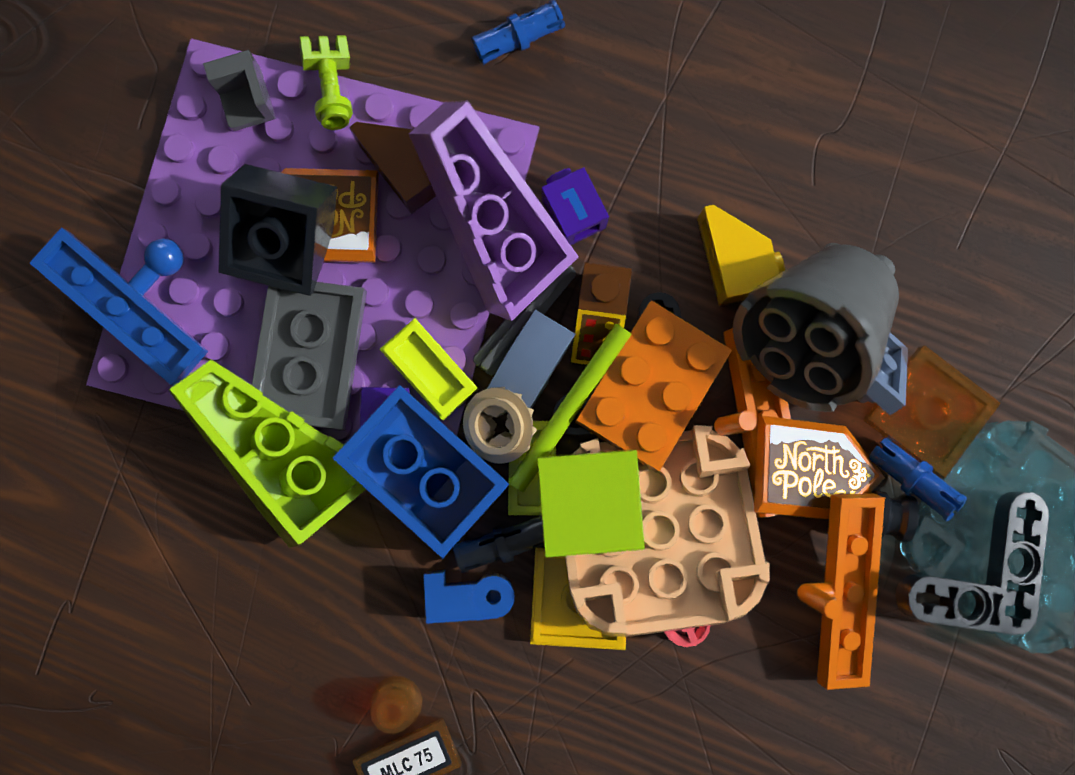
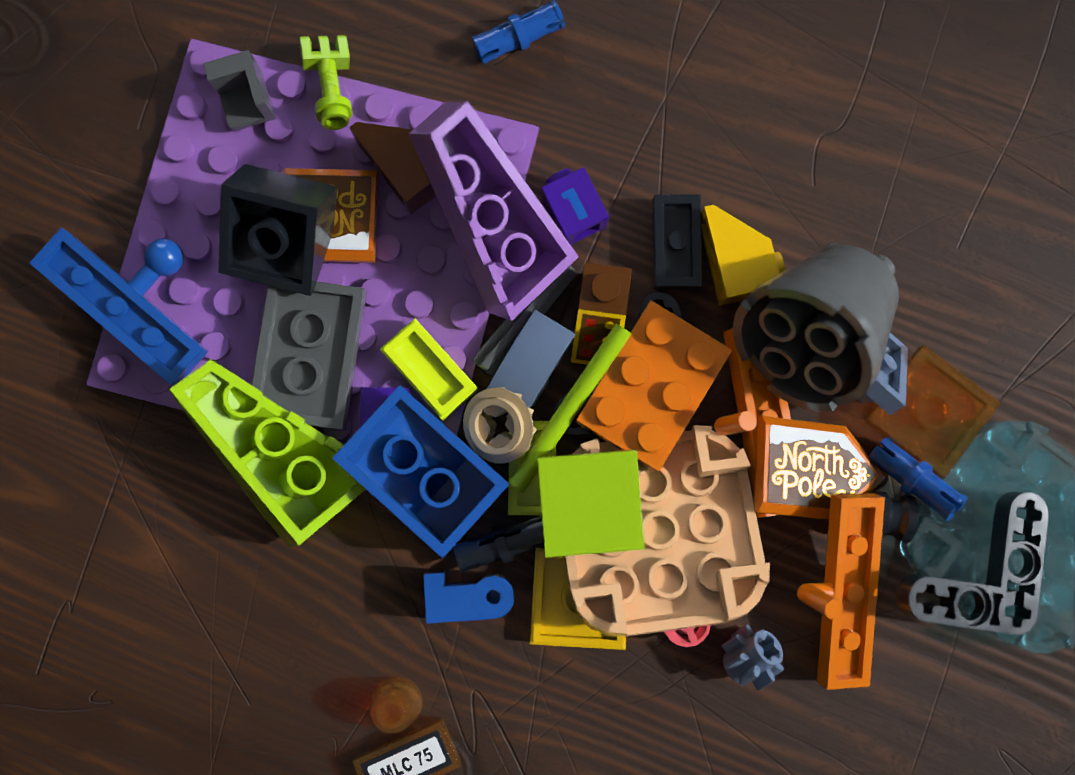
(677, 242): none -> black plate
(753, 657): none -> sand blue gear

